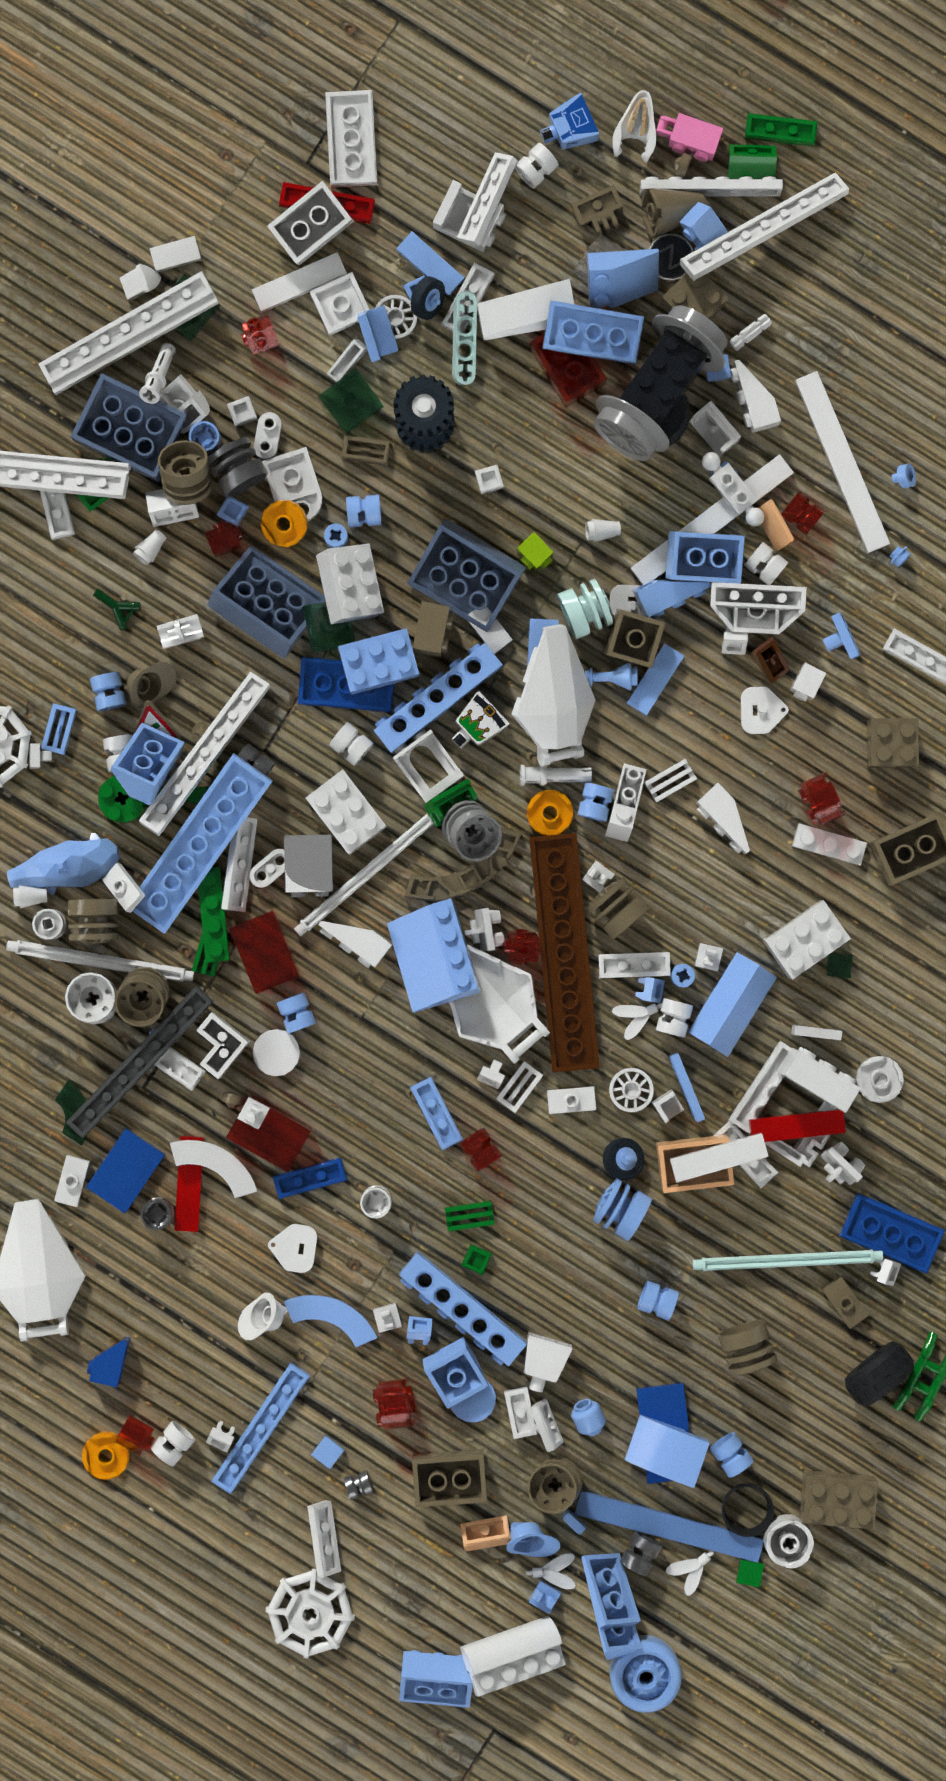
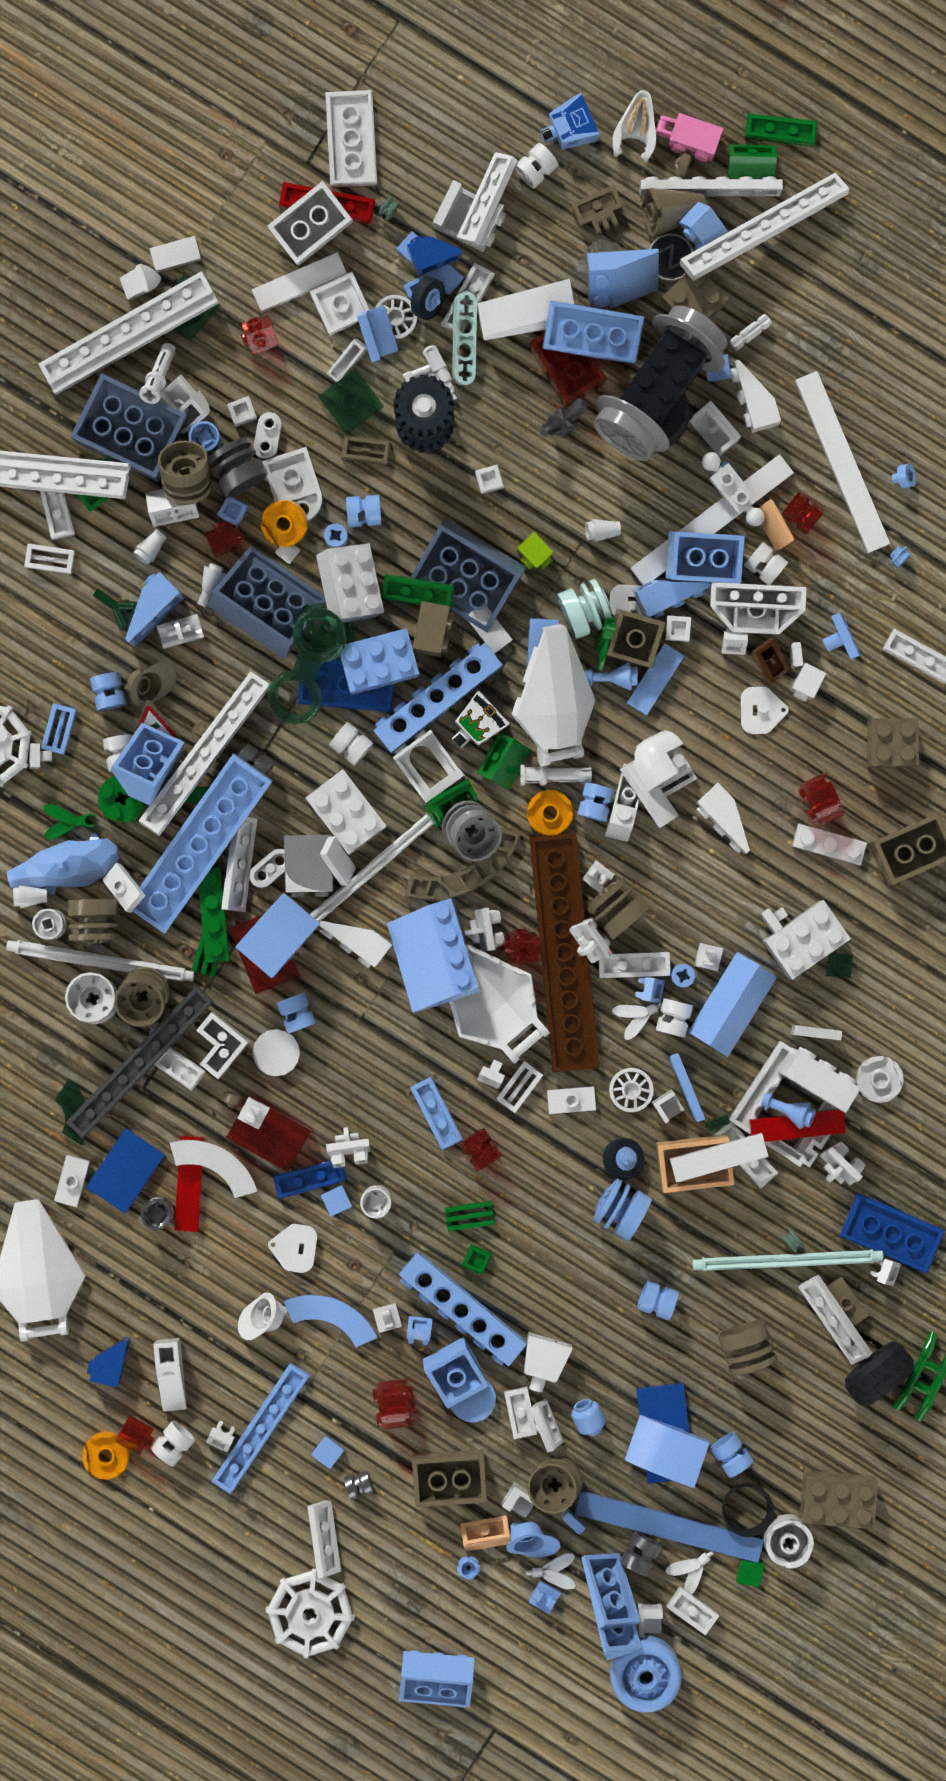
(67, 819): none -> green piece
(69, 562): none -> white tile
(154, 604): none -> light blue slope
(170, 1374): none -> white slope
(211, 578): none -> white cone
(277, 935): none -> light blue slope
(287, 553): none -> white sticker
(307, 665): none -> clear green bar
(336, 1200): none -> light blue tile
(337, 861): none -> white tile
(347, 1146): none -> white hips
(389, 208): none -> sand green bush
(417, 590): none -> green tile
(430, 254): none -> blue slope
(435, 367): none -> white piece
(464, 1572): none -> light blue plate
(504, 761): none -> green panel
(513, 1655): white brick -> none
(517, 1500): none -> white panel
(564, 419): none -> flat silver axle
(590, 941): none -> white hips
(603, 640): none -> green piece
(650, 1618): none -> white panel
(654, 800): none -> white tile
(659, 759): none -> white brick
(678, 628): none -> white tile
(692, 1610): none -> white plate
(716, 1122): none -> clear green tile
(772, 919): none -> white tile
(793, 1241): none -> sand green bush
(796, 655): none -> white tile
(799, 1113): none -> light blue piece
(835, 1320): none -> white tile

